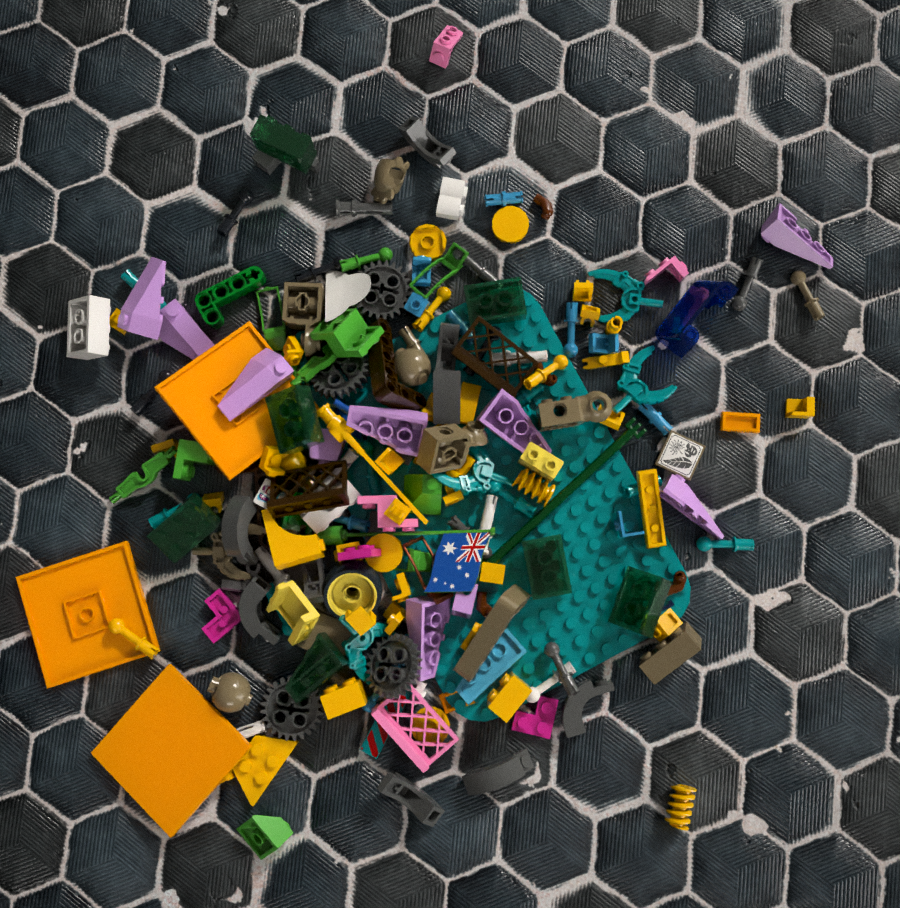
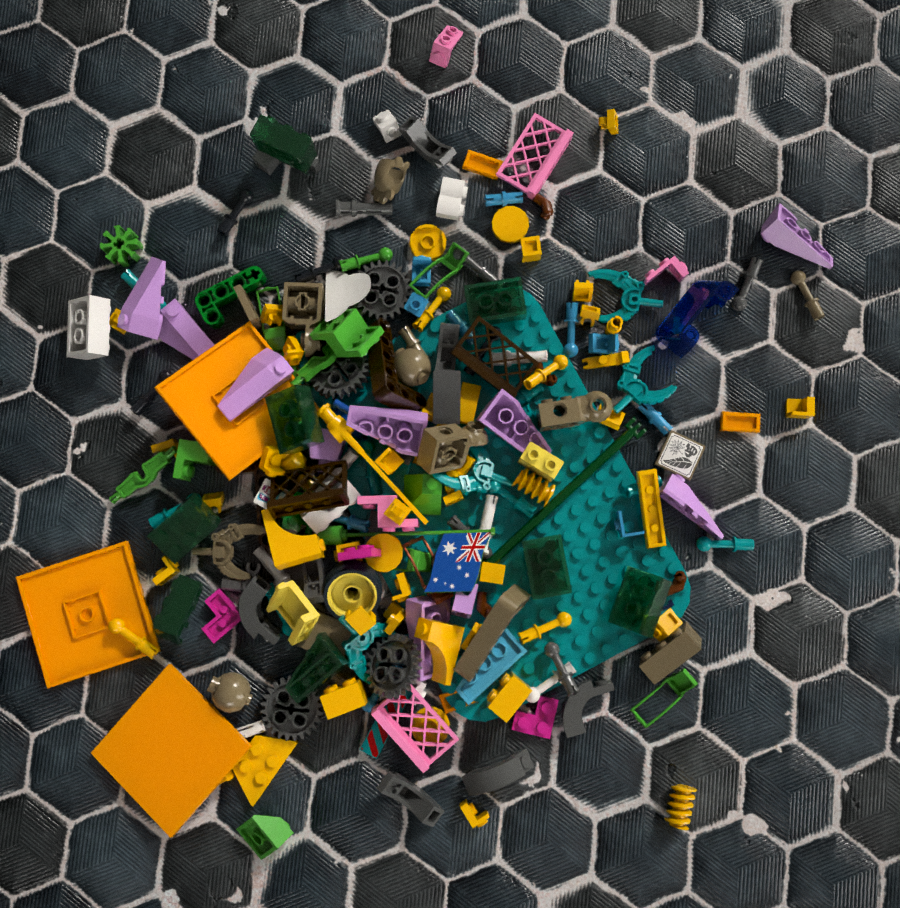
(130, 242): none -> bright green gear
(165, 574): none -> yellow bracket
(177, 608): none -> clear green wedge
(235, 529): dark grey arch -> none
(248, 306): none -> dark tan tile
(272, 314): none -> yellow tile
(387, 125): none -> white bracket
(444, 644): none -> yellow arch
(470, 812): none -> yellow bracket
(482, 164): none -> light orange tile
(530, 249): none -> yellow panel
(548, 164): none -> bright pink fence
(563, 620): none -> yellow pin
(609, 122): none -> yellow tile
(679, 682): none -> bright green piece

